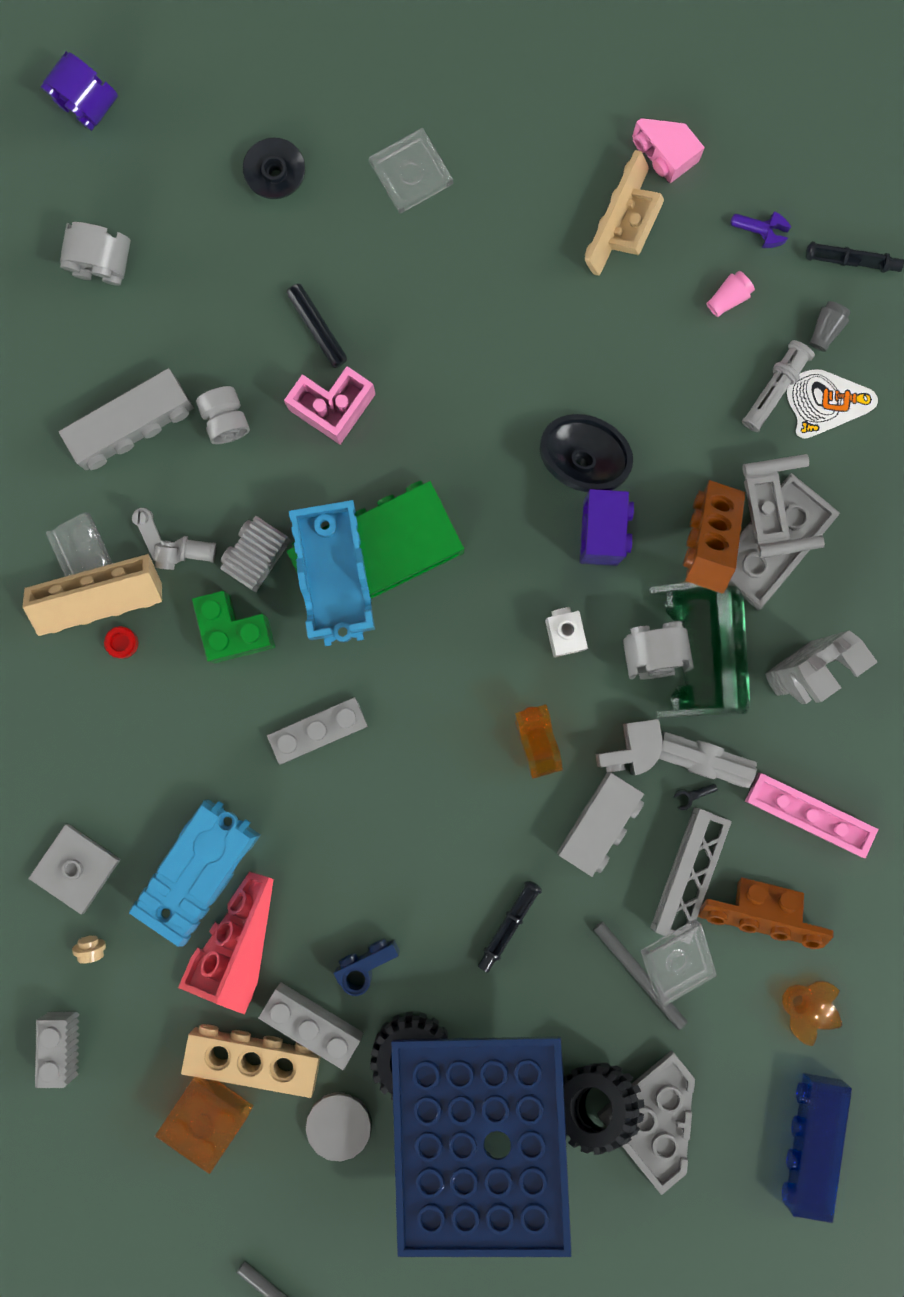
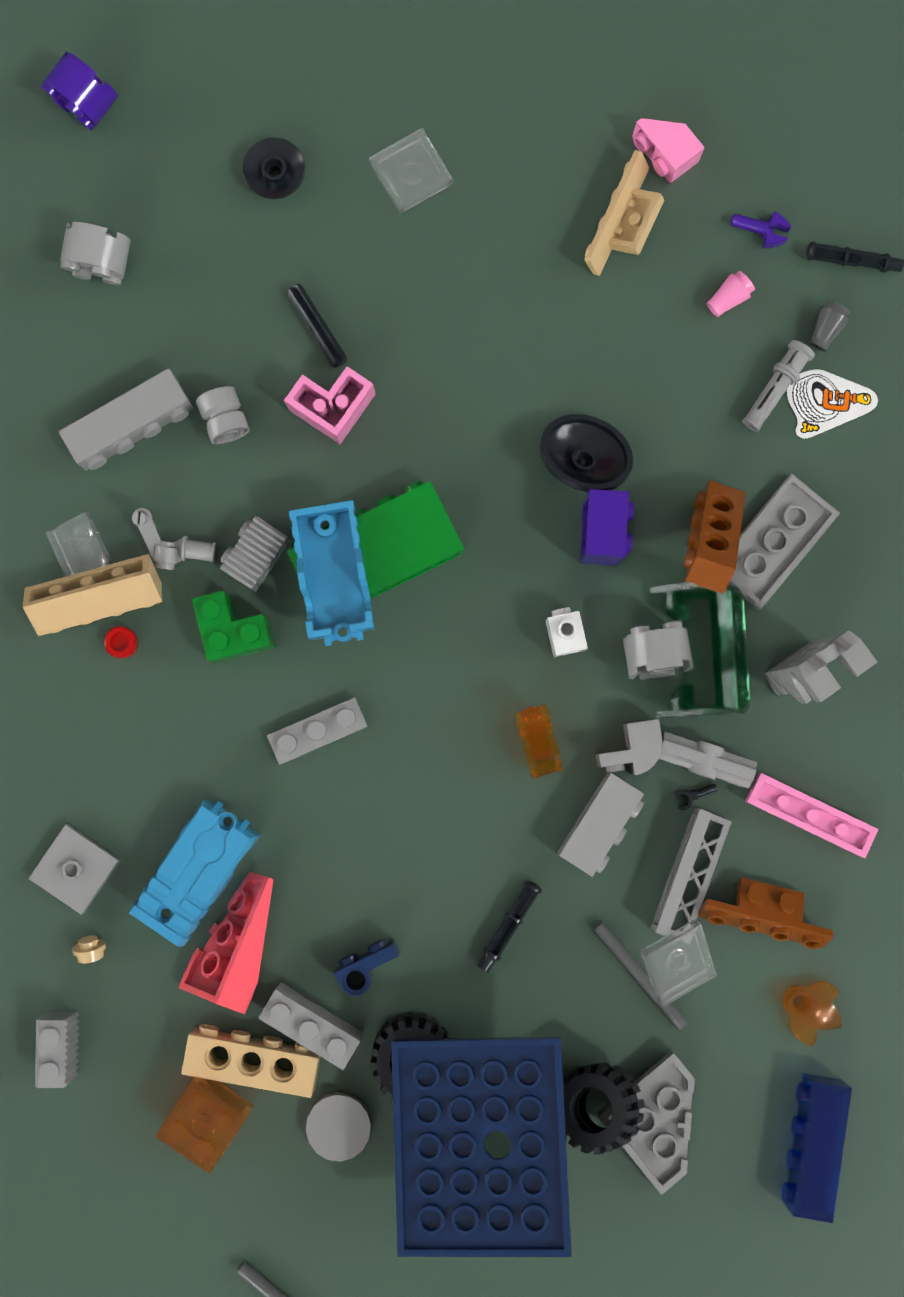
(768, 508): light grey plate -> none

